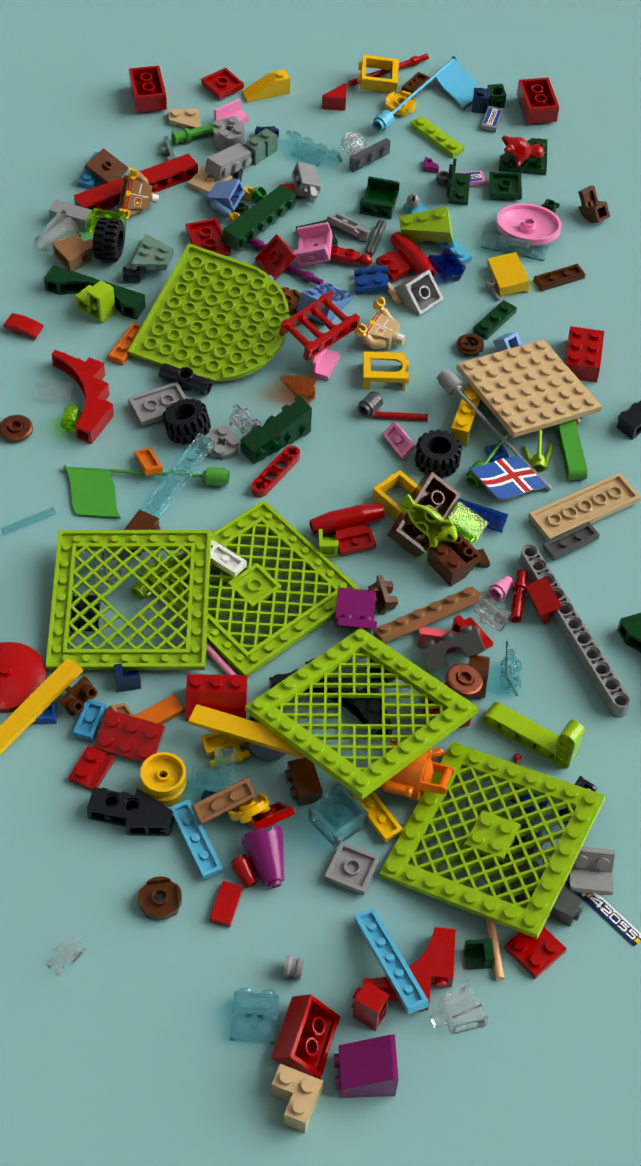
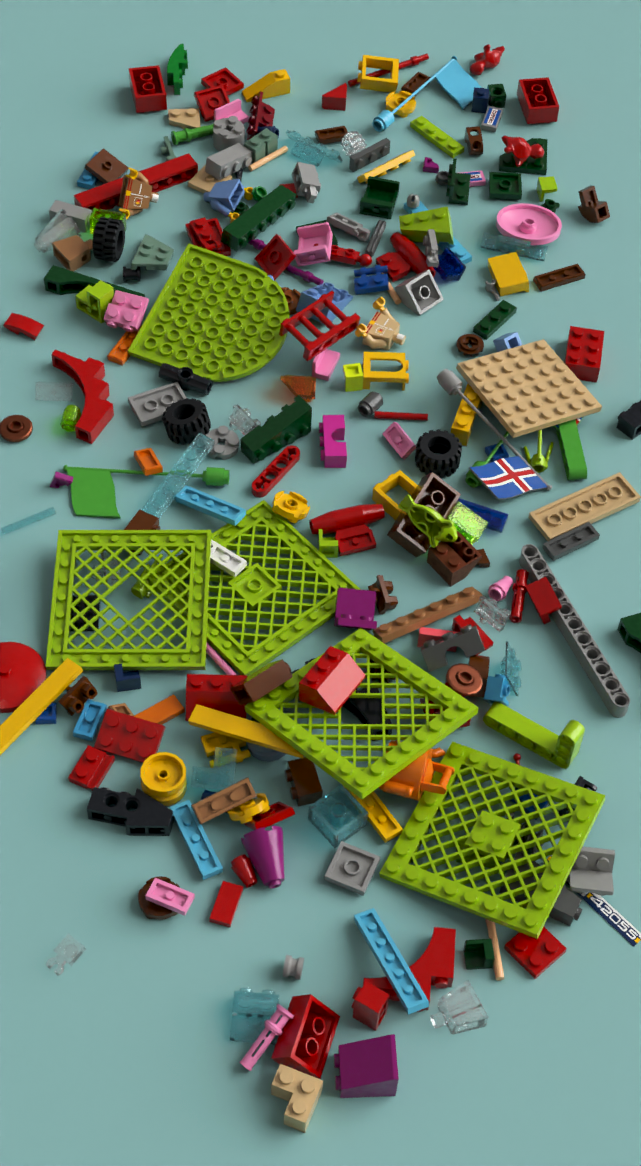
(61, 479): none -> magenta tile
(126, 311): none -> bright pink plate
(170, 896): none -> bright pink plate
(176, 68): none -> green slope
(205, 234): none -> red plate
(209, 100): none -> red plate
(210, 505): none -> medium azure plate
(261, 115): none -> dark red bracket
(261, 682): none -> reddish brown brick
(268, 158): none -> light nougat bar
(270, 1025): none -> bright pink pin
(283, 502): none -> yellow plate
(330, 135): none -> reddish brown plate
(330, 681): none -> red slope
(333, 453): none -> dark pink arch
(353, 377): none -> neon yellow panel
(391, 164): none -> yellow plate
(431, 249): none -> light grey hinge
(474, 143): none -> reddish brown leg
(486, 59): none -> red animal
(497, 689): none -> dark azure brick
(545, 185): none -> lime panel

